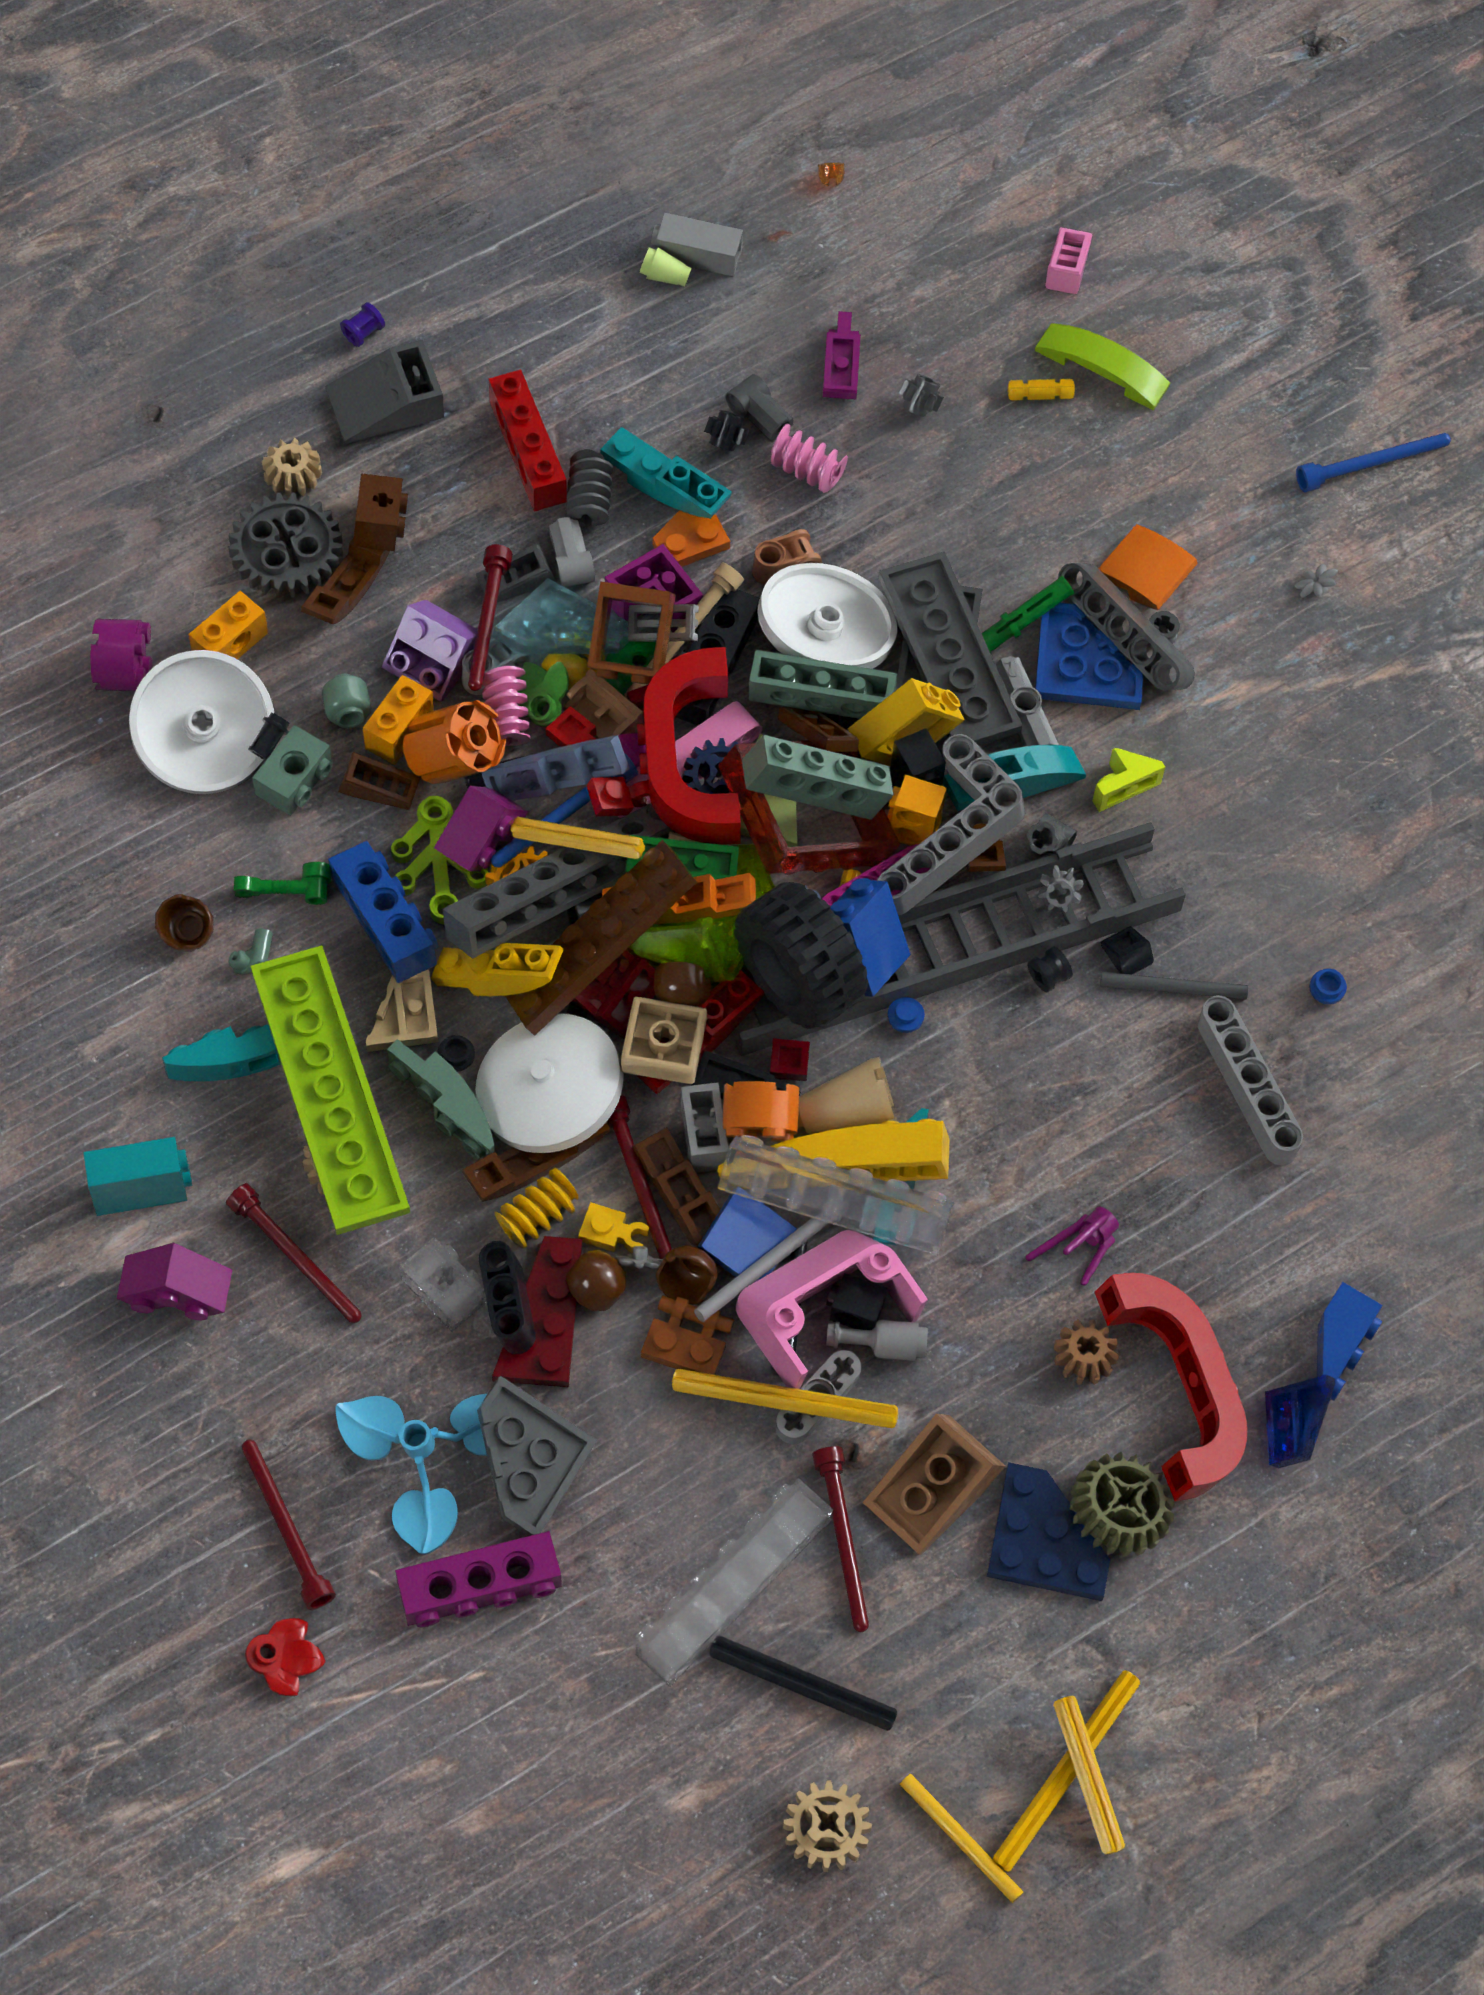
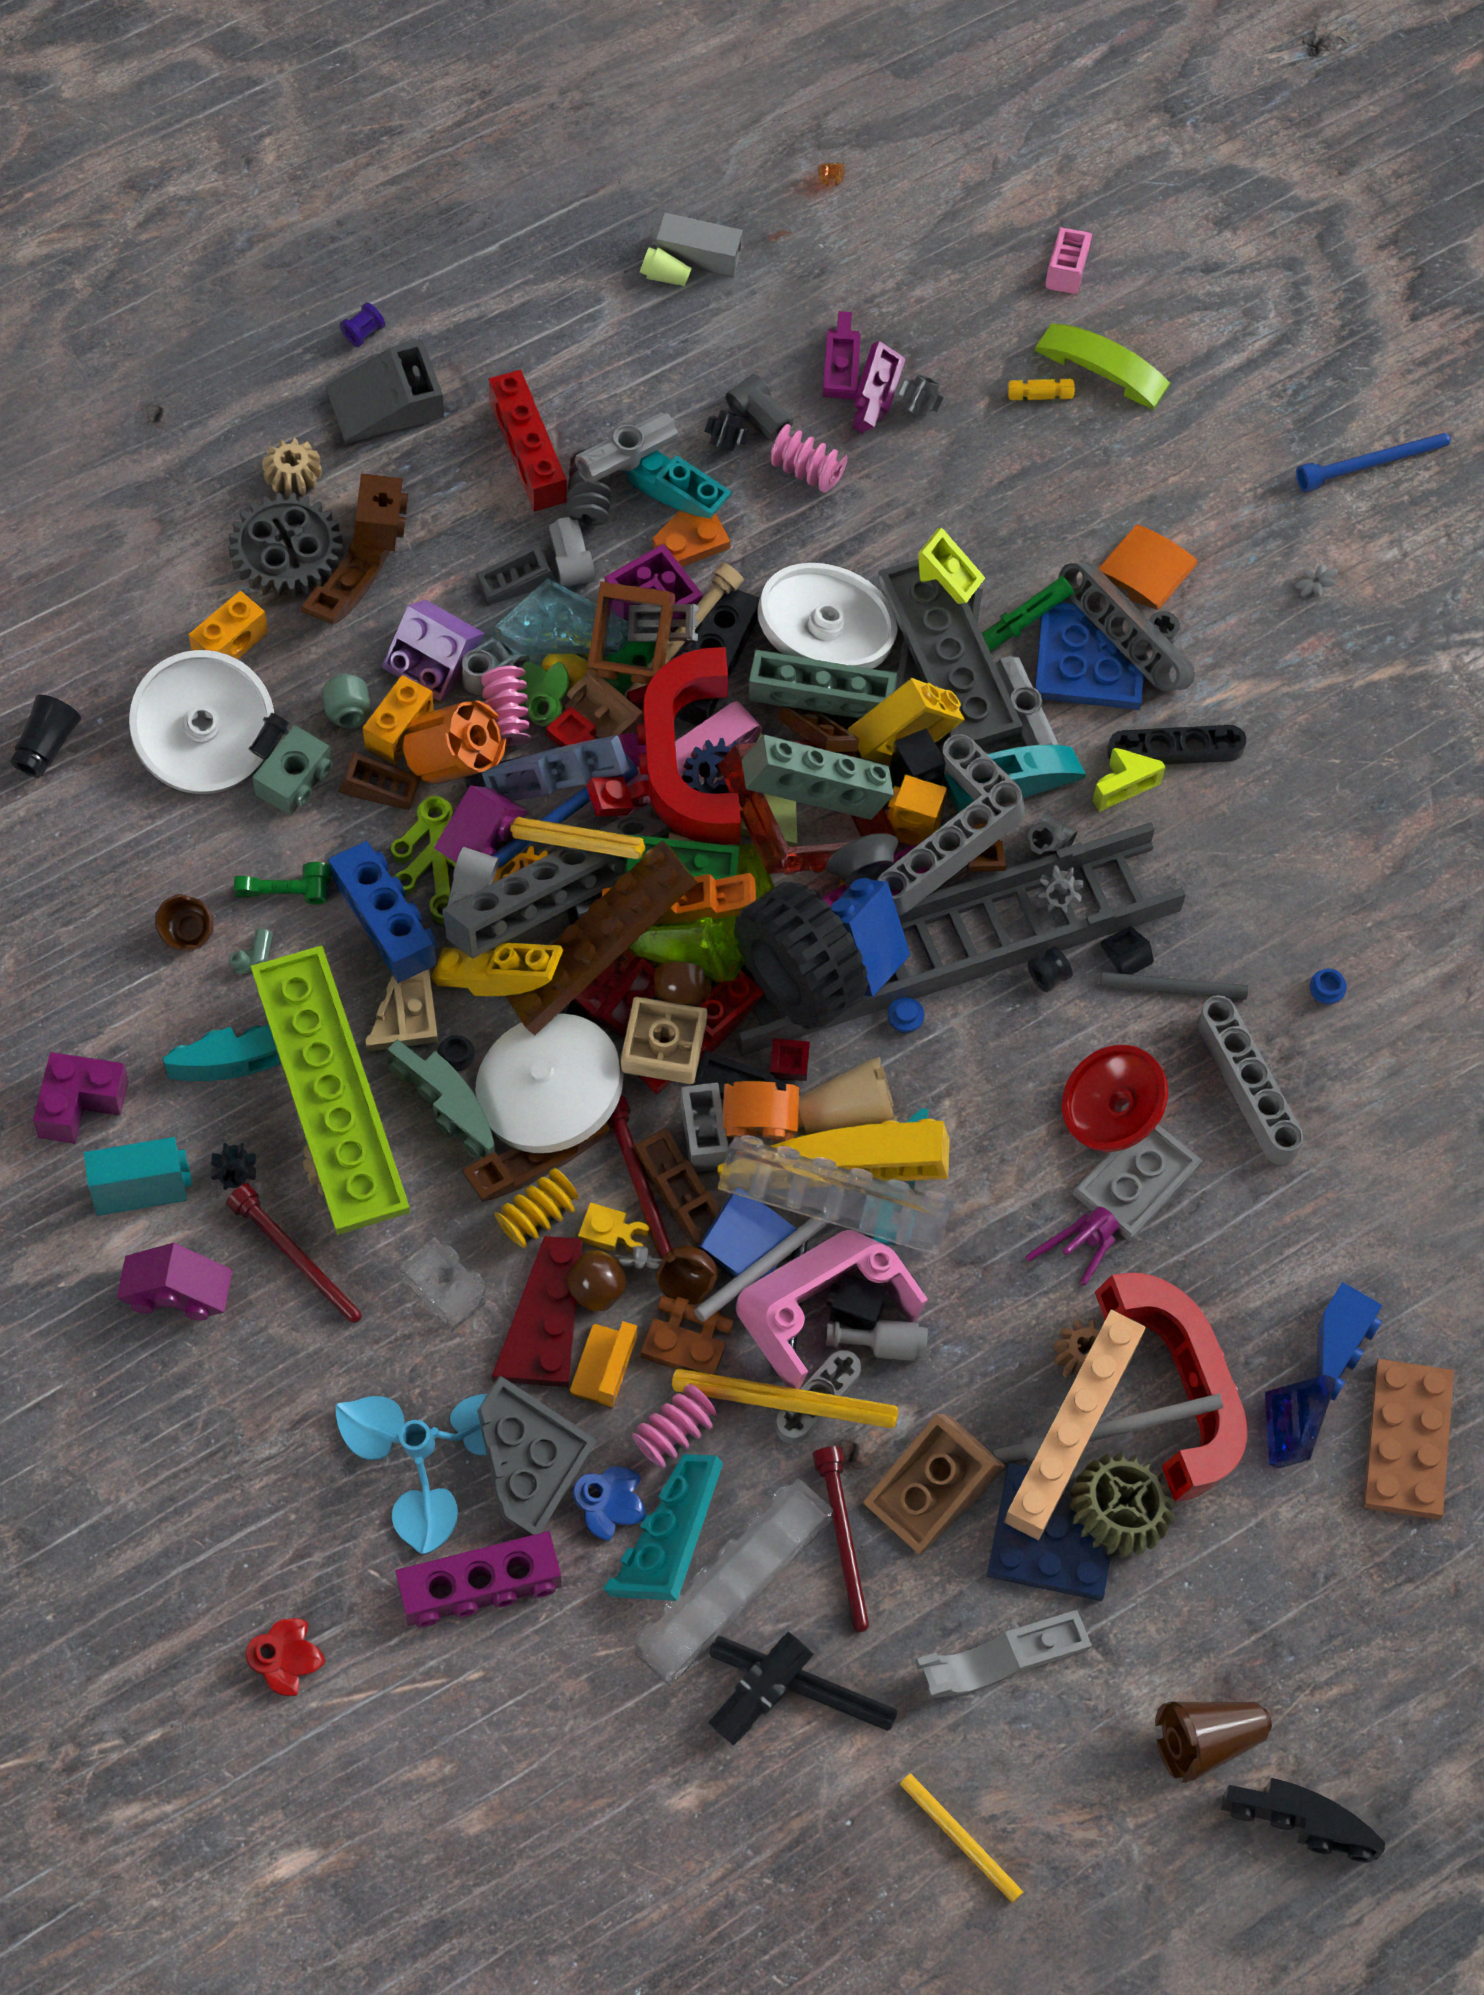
(44, 735): none -> black plant
(75, 1086): none -> magenta brick
(119, 654): magenta brick -> none
(233, 1166): none -> black gear
(316, 1589): dark red piece -> none
(472, 873): none -> light grey piece
(496, 562): dark red piece -> none
(513, 1311): black beam -> none
(604, 1363): none -> light orange panel
(615, 1501): none -> blue plate
(626, 447): none -> light grey piece
(670, 1534): none -> teal wing
(674, 1425): none -> bright pink piece
(761, 1688): none -> black piece
(783, 552): nougat piece -> none
(837, 1839): tan gear -> none
(863, 858): none -> dark grey piece
(877, 386): none -> magenta hinge
(950, 566): none -> neon yellow slope
(1005, 1655): none -> light grey piece
(1032, 1444): none -> light grey bar
(1064, 1774): yellow axle -> none
(1074, 1425): none -> light nougat arch
(1089, 1775): yellow axle -> none
(1101, 1088): none -> red dish
(1138, 1180): none -> light grey tile
(1176, 738): none -> black beam
(1208, 1734): none -> reddish brown cone
(1321, 1821): none -> black slope
(1408, 1439): none -> nougat plate

